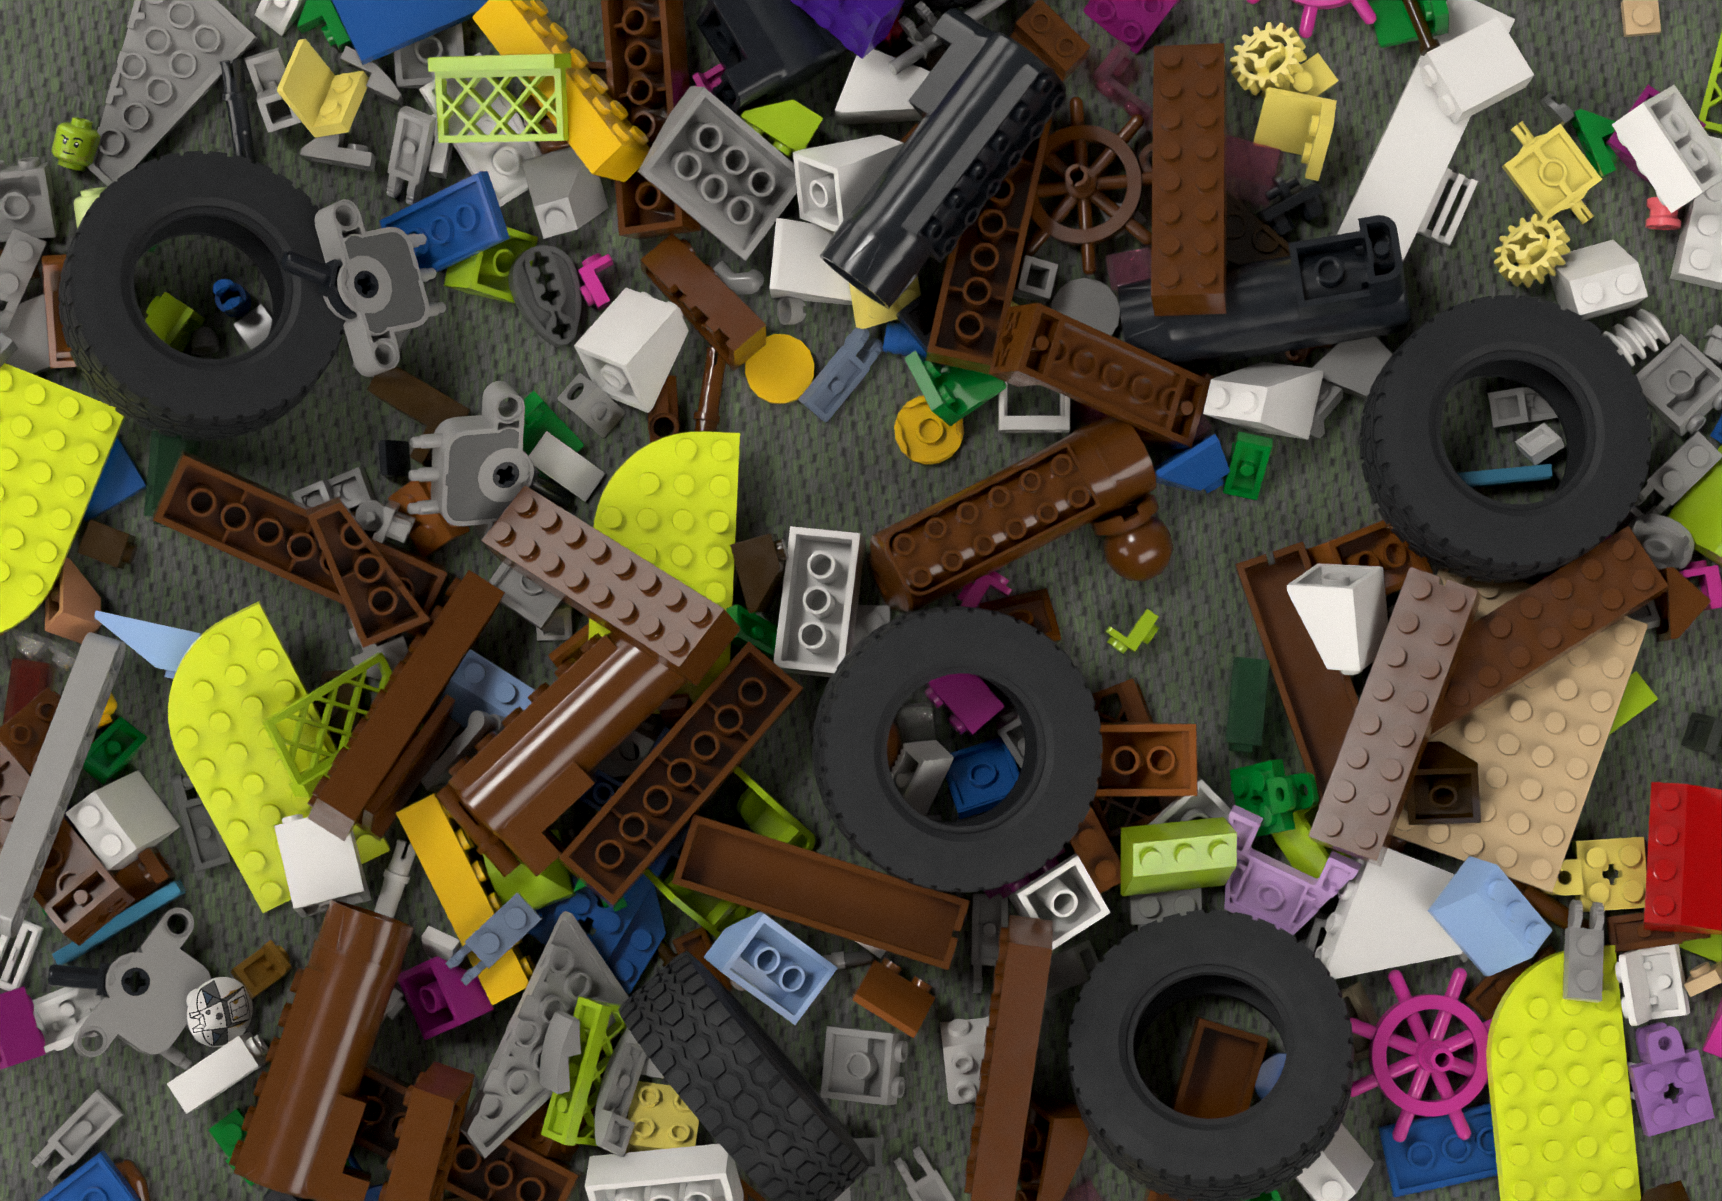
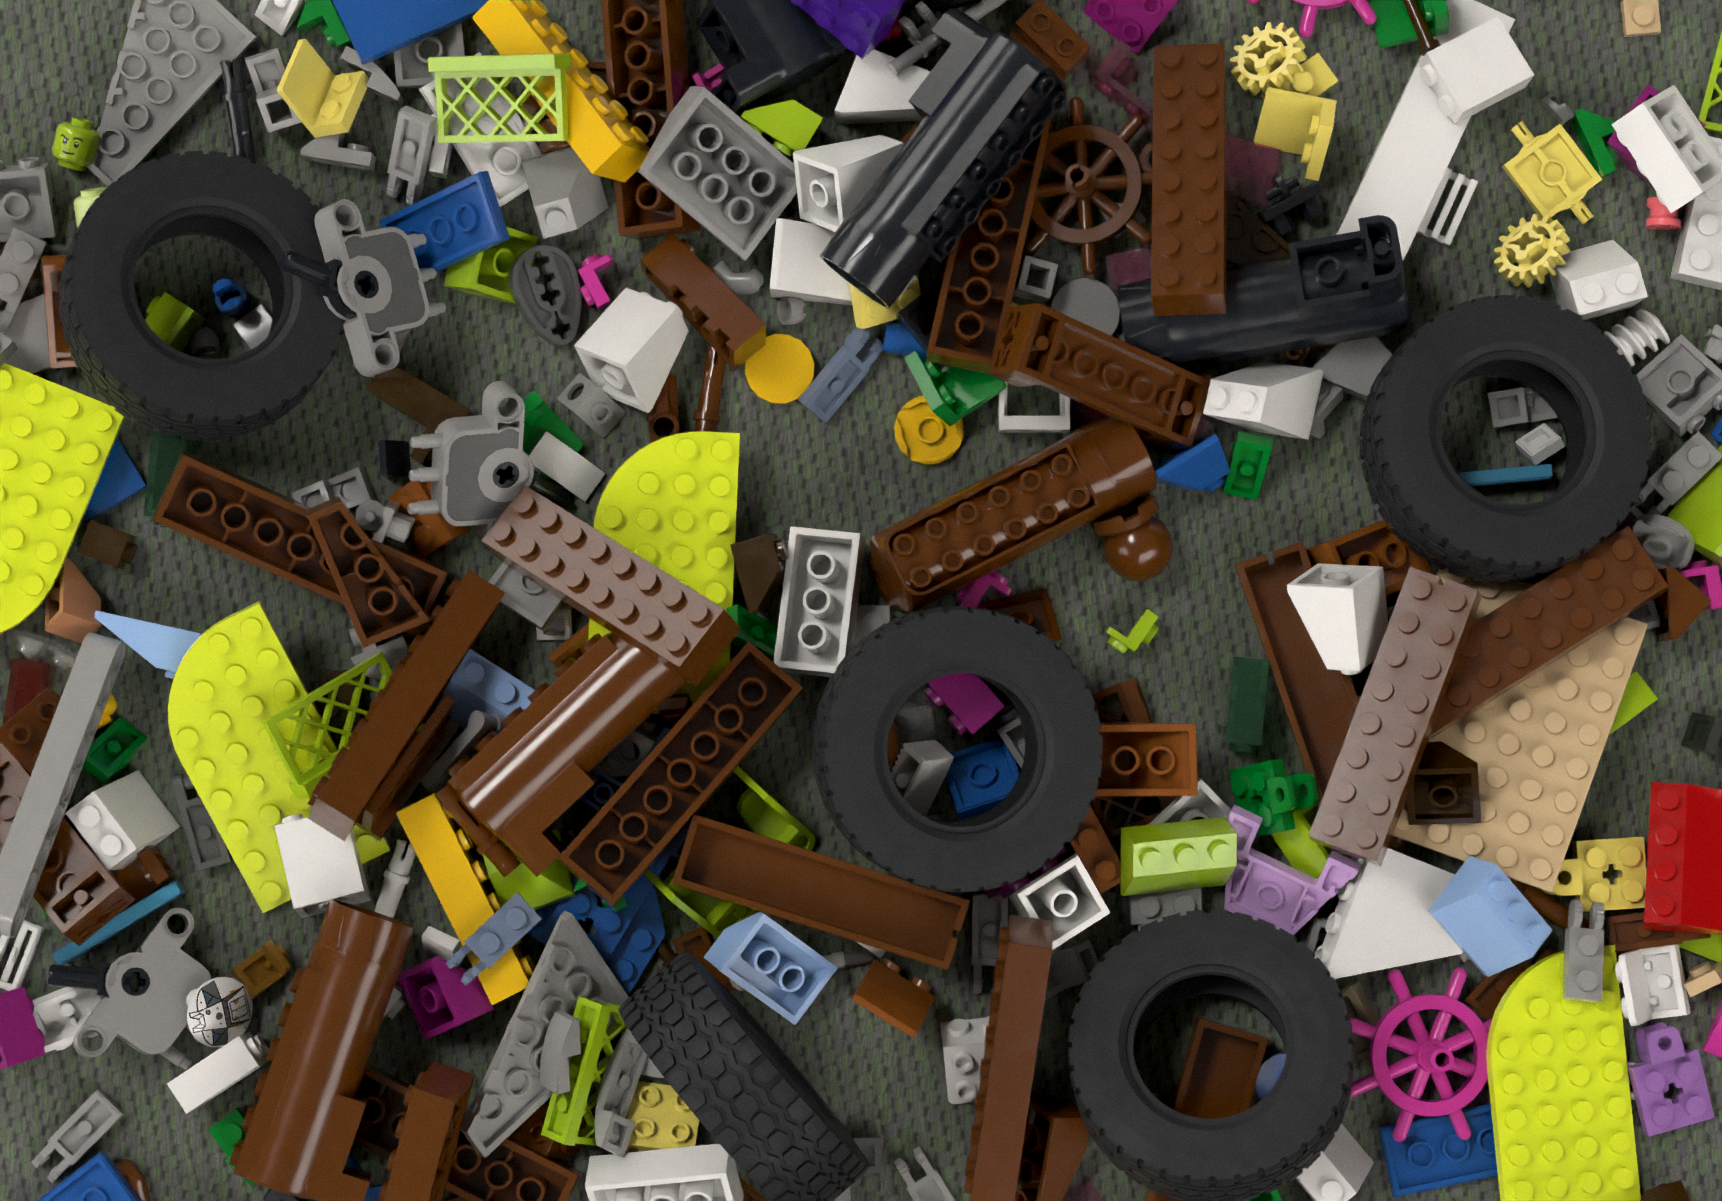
(863, 1065): light grey plate -> none

